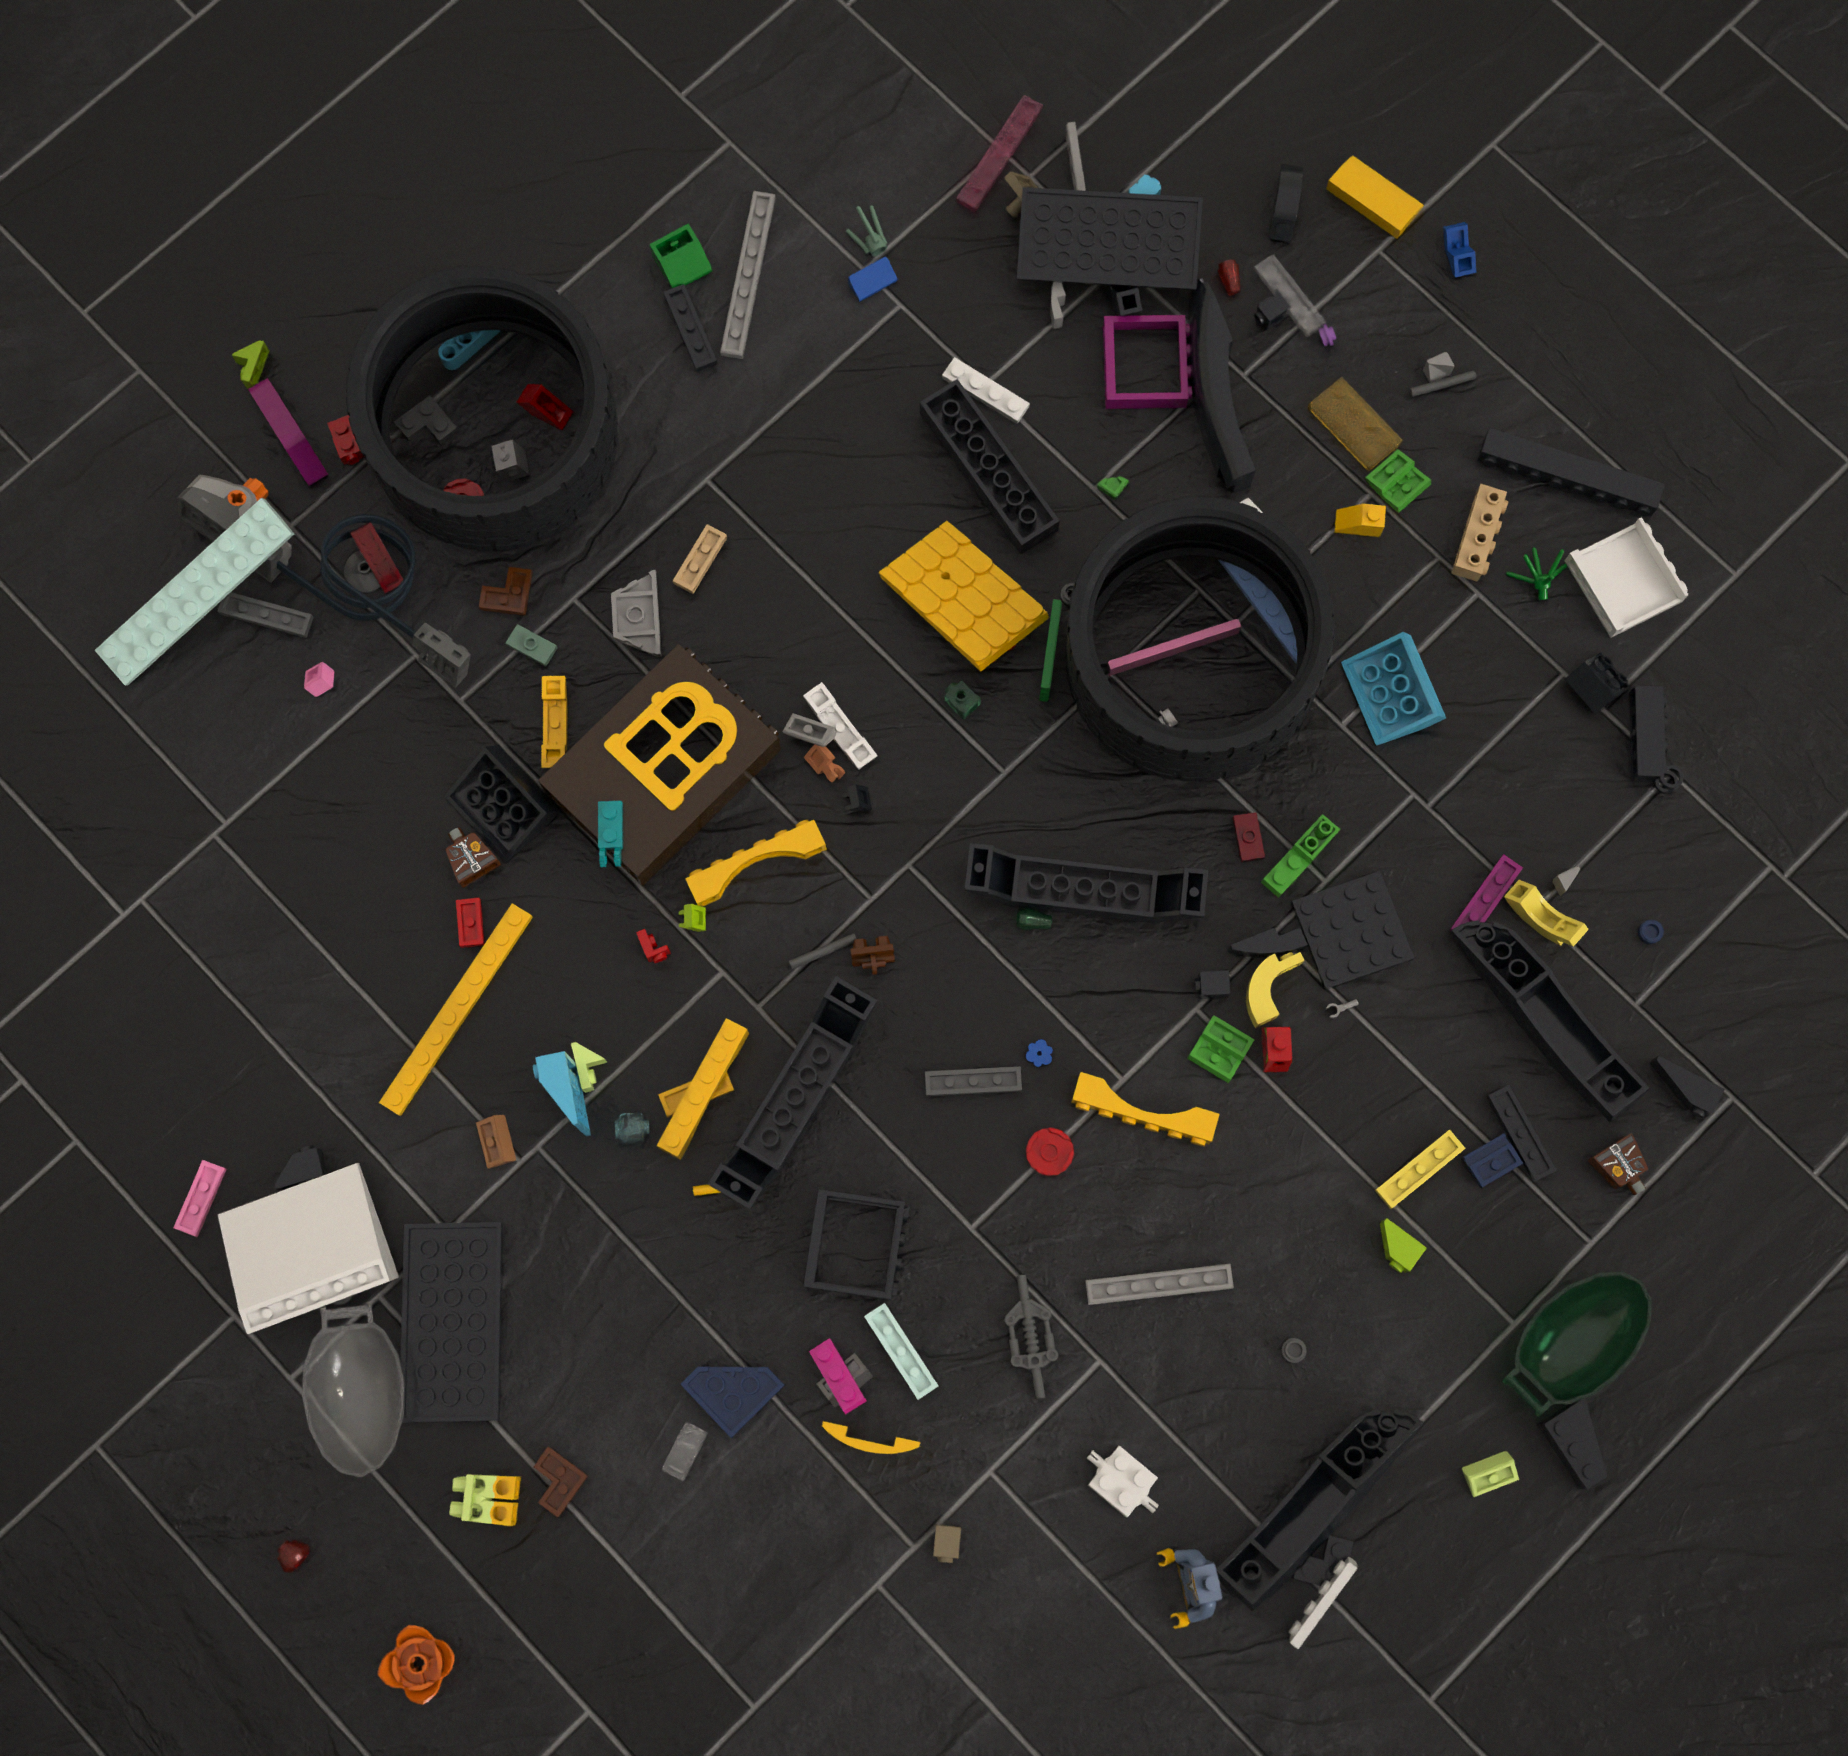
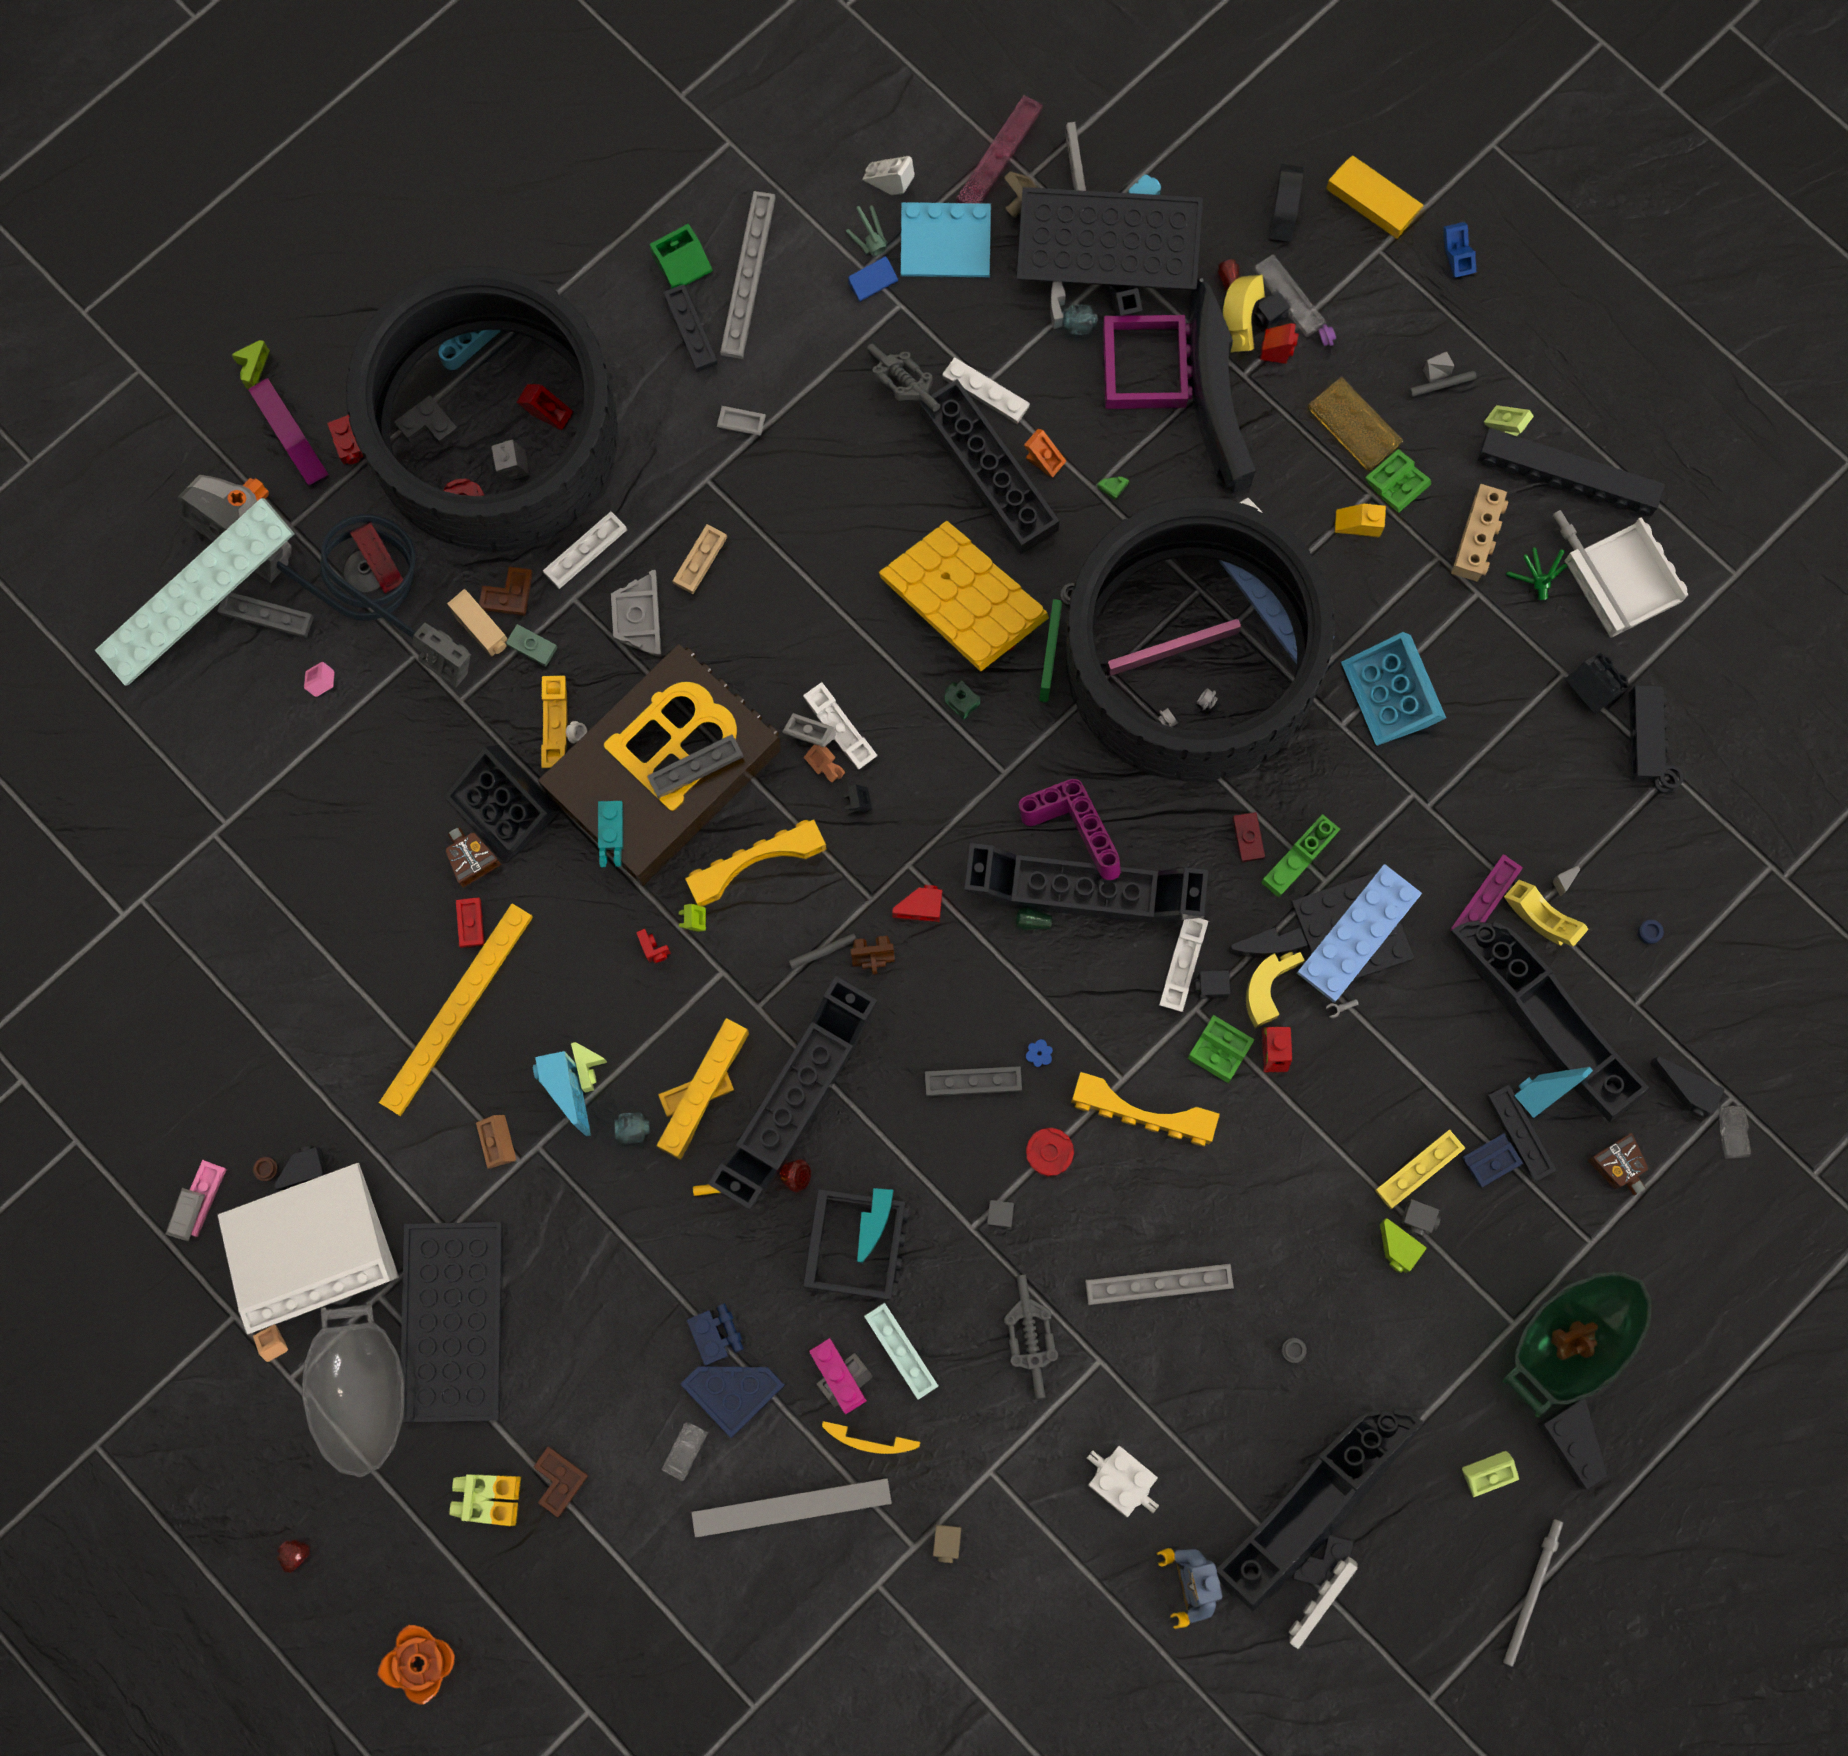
(185, 1214): none -> light grey tile
(265, 1169): none -> reddish brown plate
(270, 1343): none -> light nougat slope
(477, 623): none -> tan slope
(575, 731): none -> white plate
(585, 550): none -> white plate
(695, 766): none -> dark grey plate
(708, 1338): none -> dark blue plate
(741, 420): none -> light grey tile
(791, 1507): none -> light grey tile
(796, 1175): none -> clear red cone
(874, 1223): none -> teal slope
(891, 174): none -> white slope
(893, 366): none -> dark grey bar
(920, 905): none -> red slope
(945, 239): none -> medium azure slope
(1000, 1213): none -> dark grey tile
(1044, 453): none -> orange slope
(1072, 798): none -> magenta beam
(1080, 319): none -> clear light blue head
(1183, 963): none -> white slope
(1207, 699): none -> white plate
(1238, 310): none -> light yellow arch
(1279, 343): none -> red slope
(1359, 933): none -> light blue plate
(1420, 1218): none -> dark grey brick
(1508, 419): none -> yellowish green slope
(1547, 1088): none -> medium azure slope
(1550, 1545): none -> light grey bar
(1569, 532): none -> light grey bar
(1578, 1340): none -> reddish brown hips
(1734, 1131): none -> clear slope

